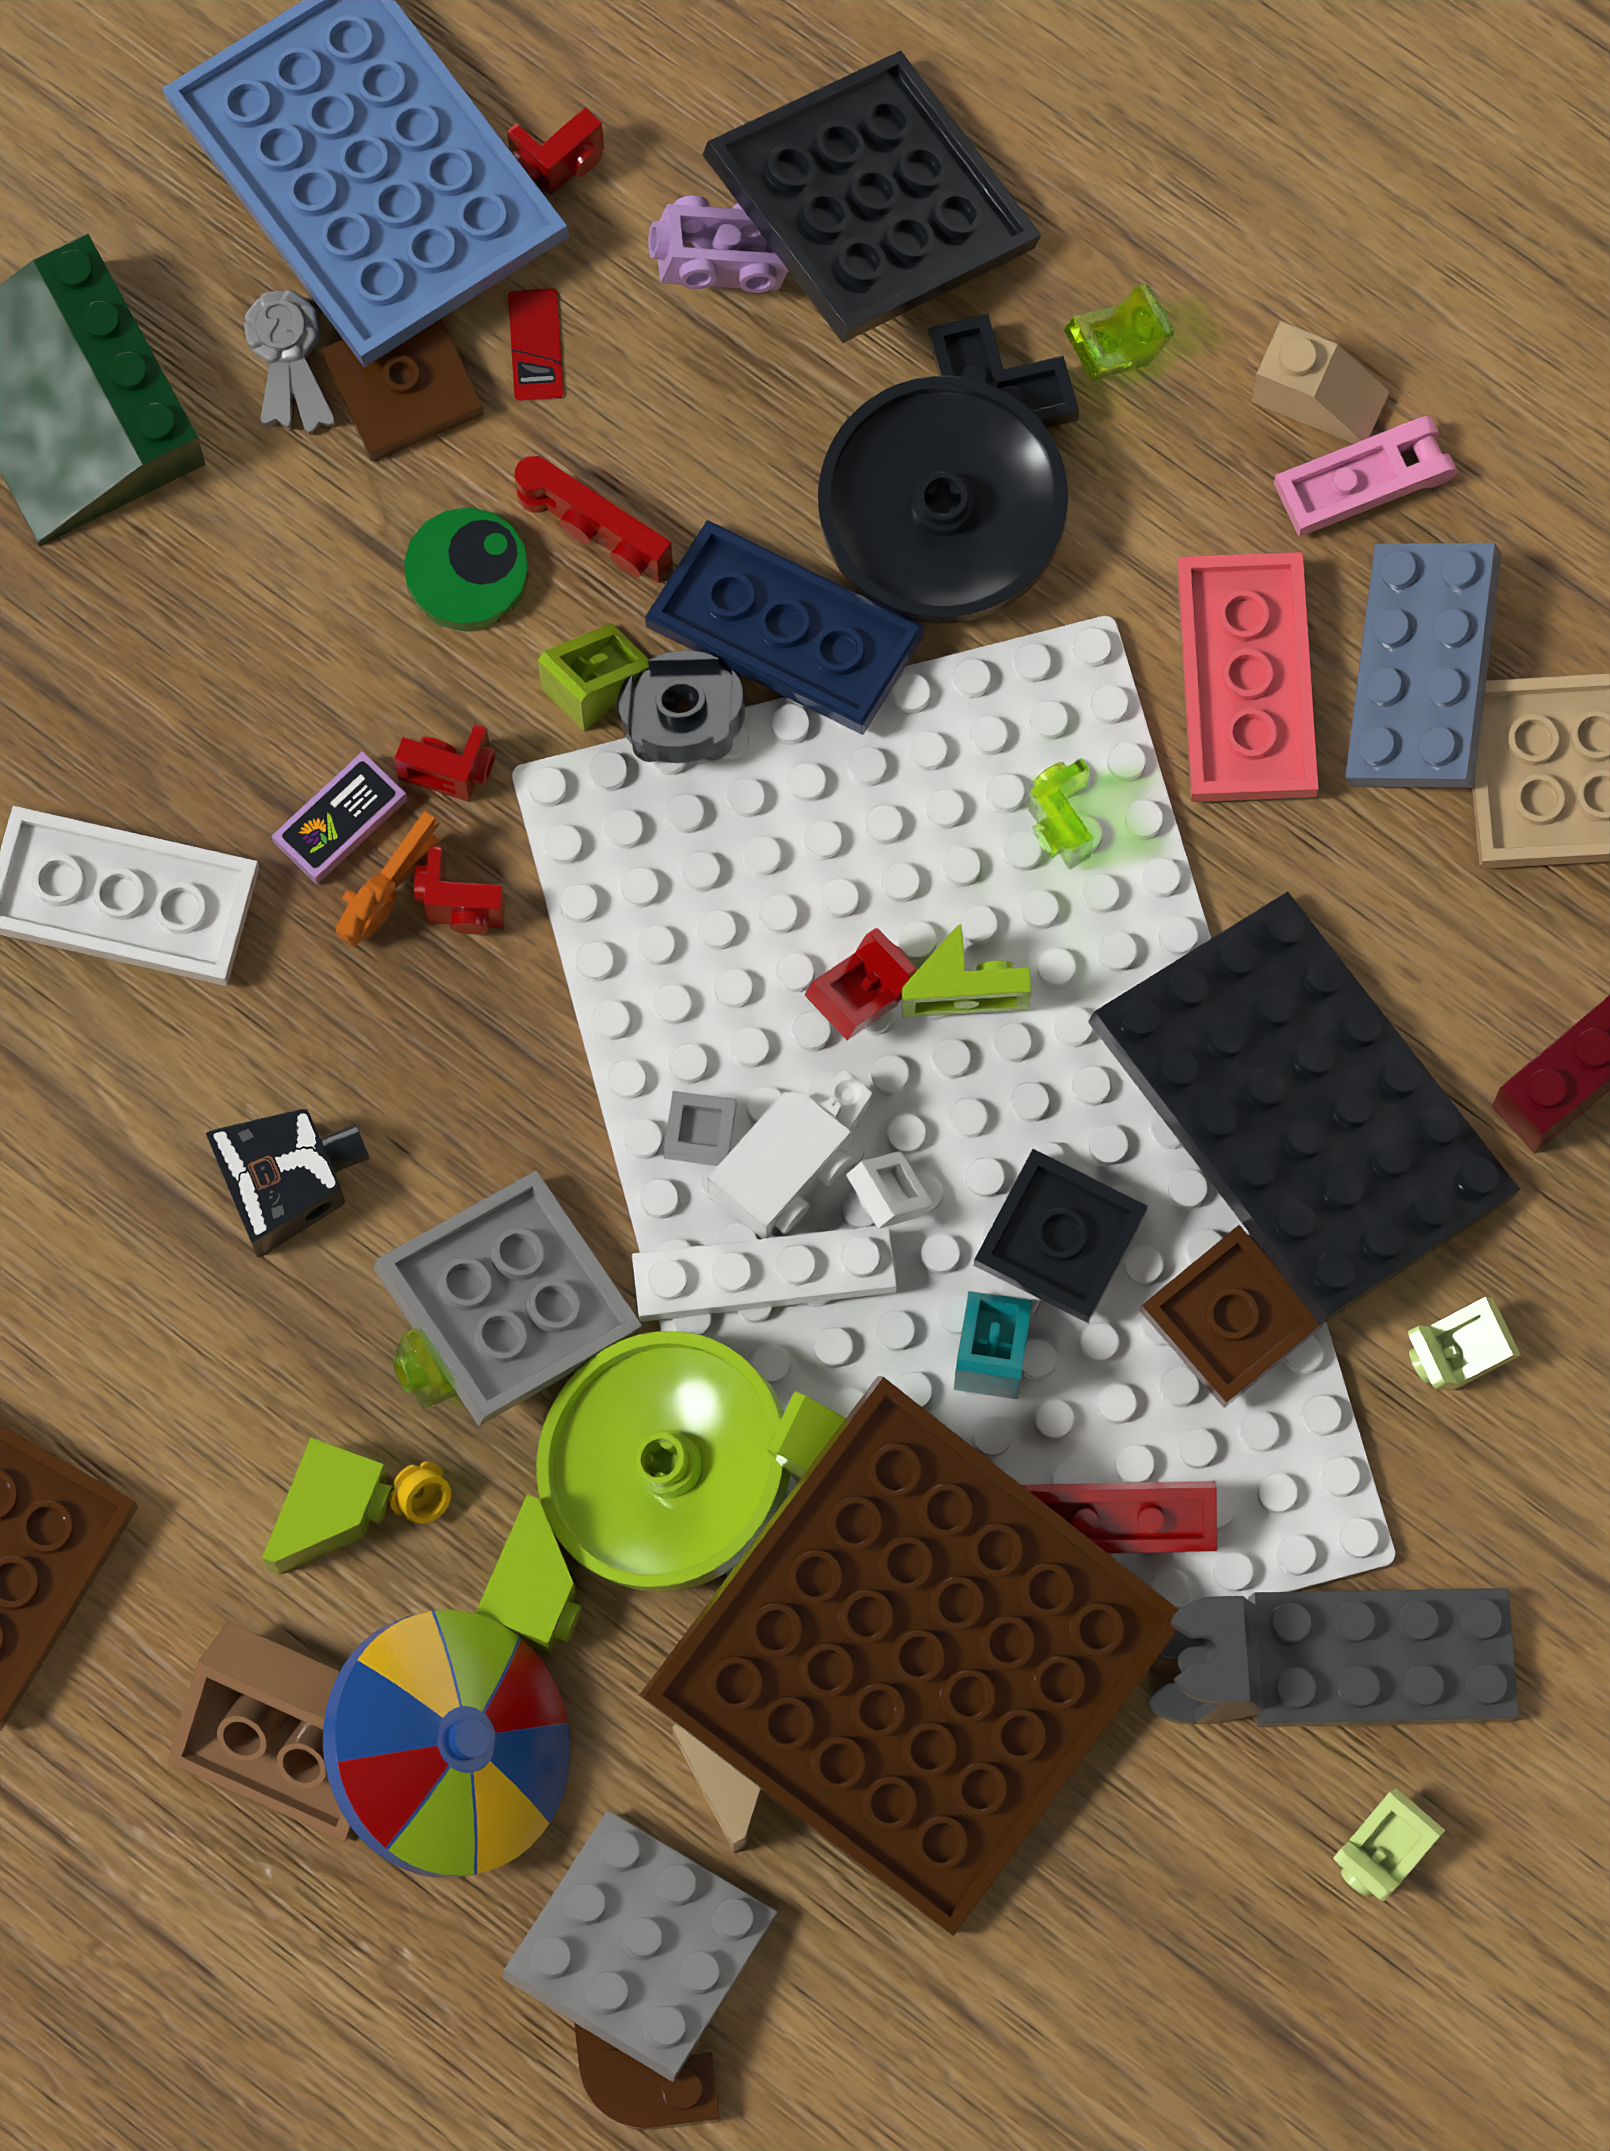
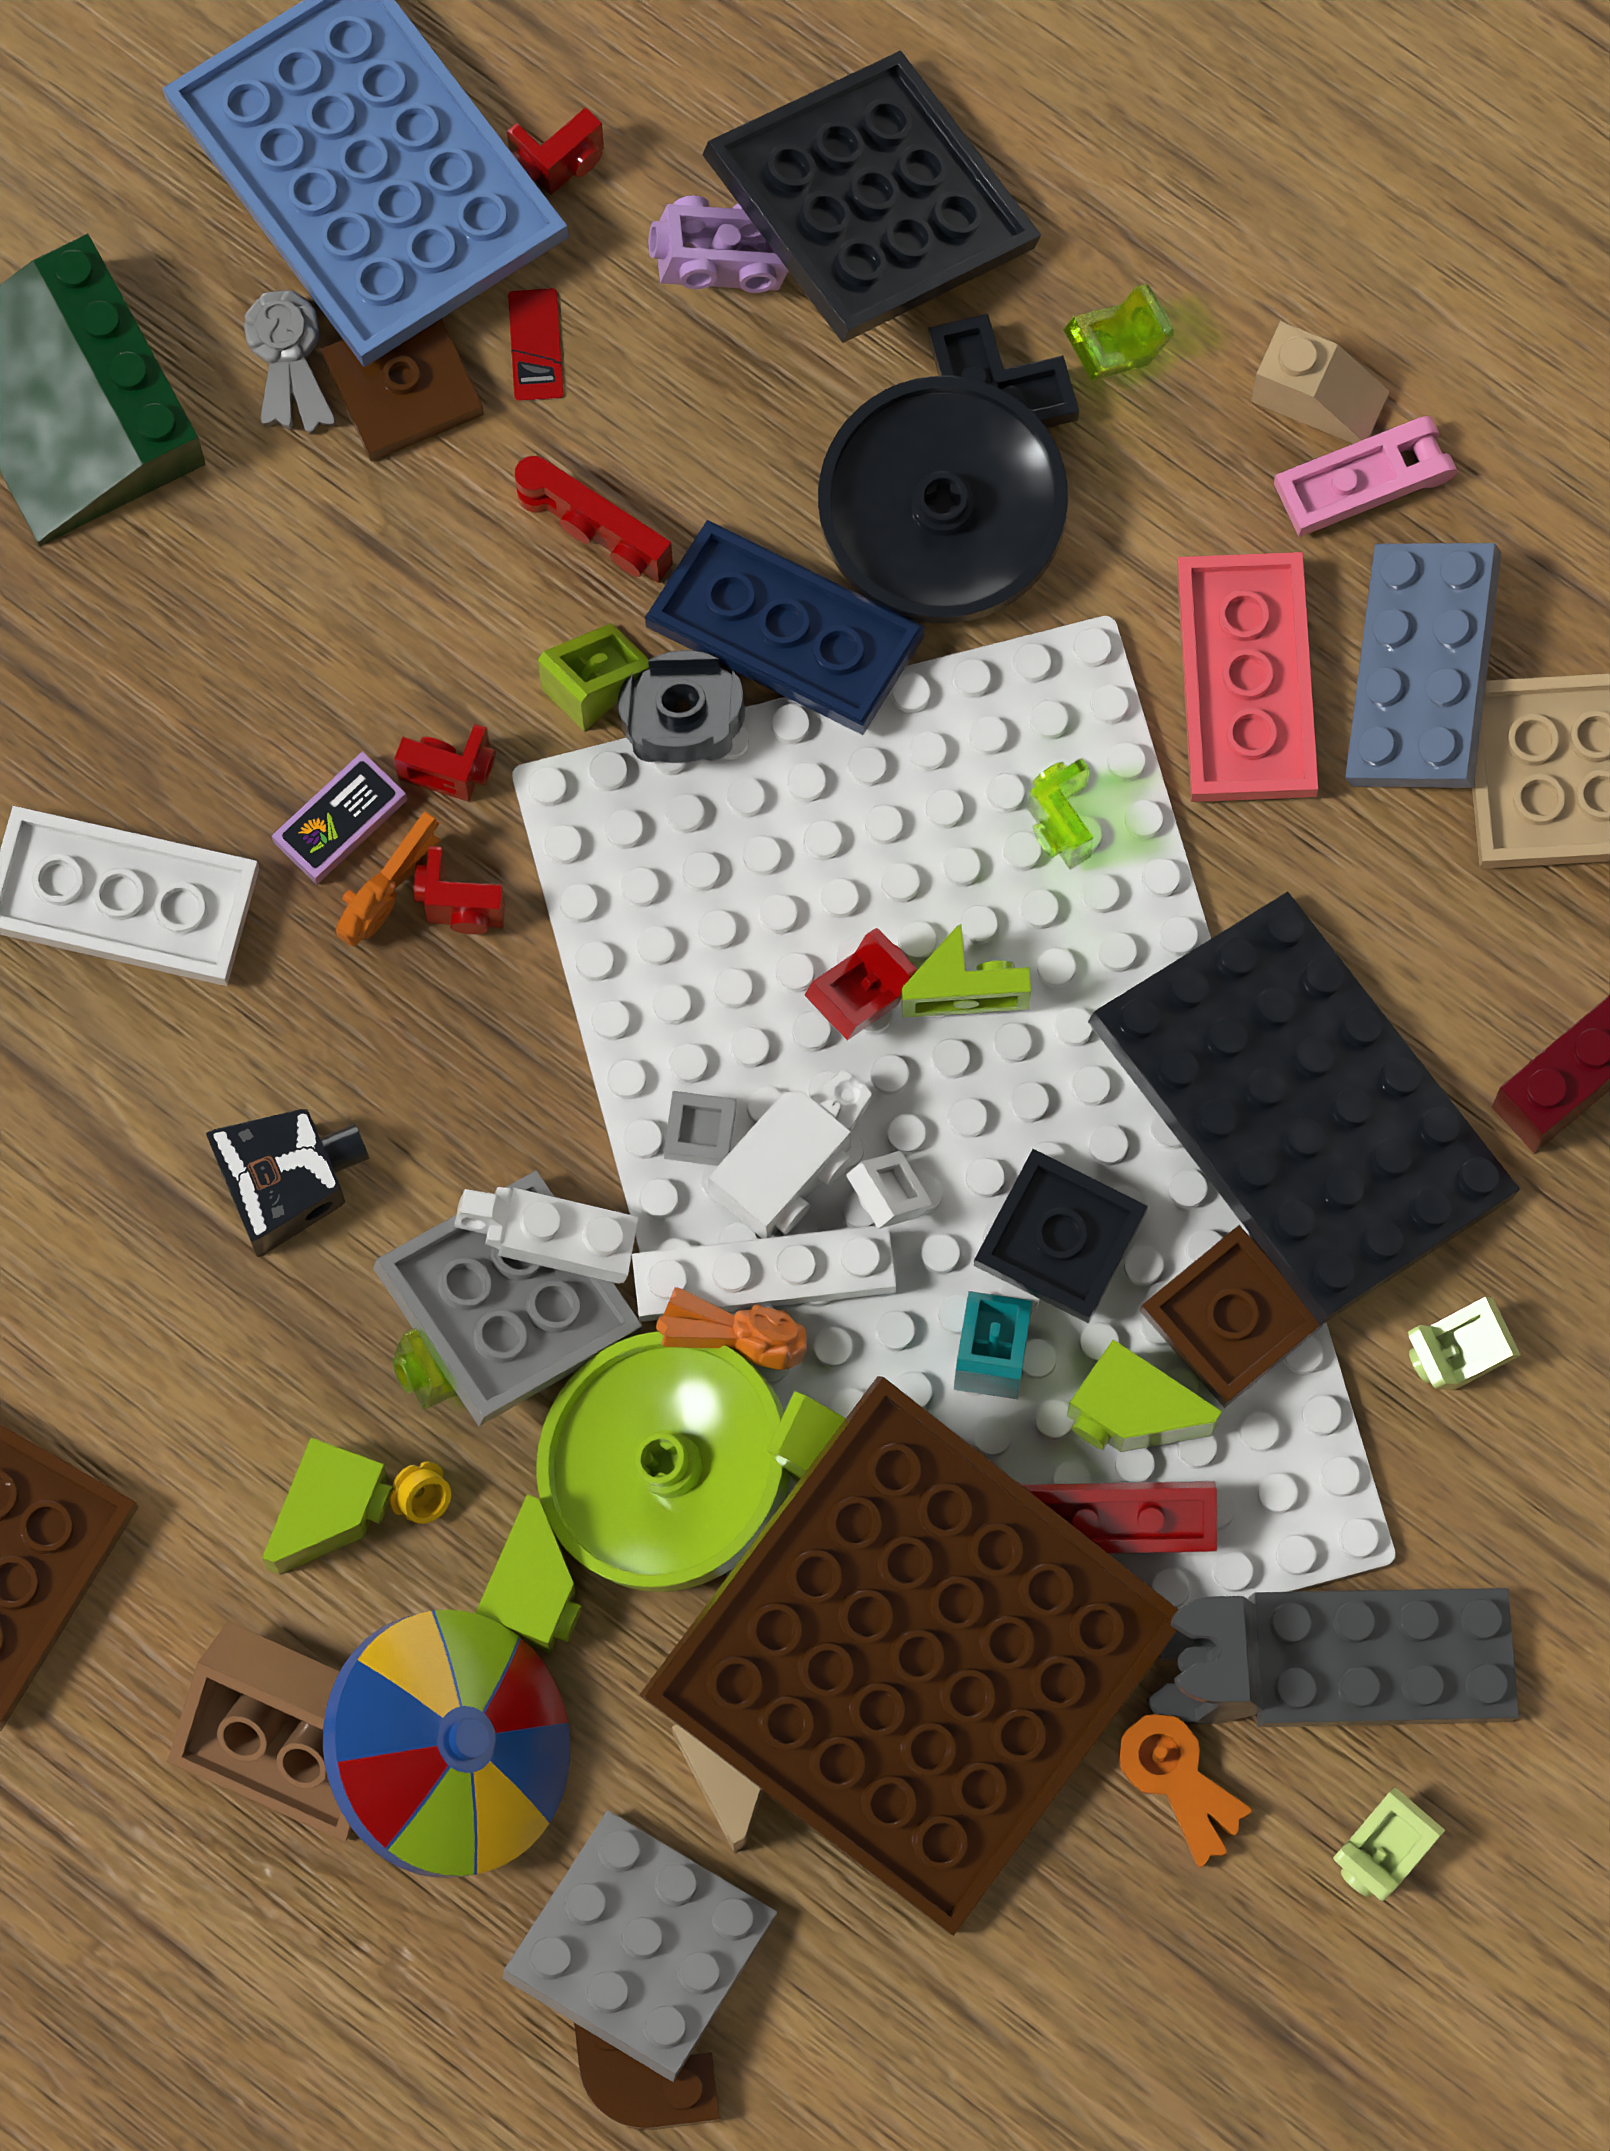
(466, 568): green tile -> none
(551, 1231): none -> white hinge
(758, 1334): none -> orange piece
(1137, 1405): none -> lime slope
(1163, 1759): none -> orange piece

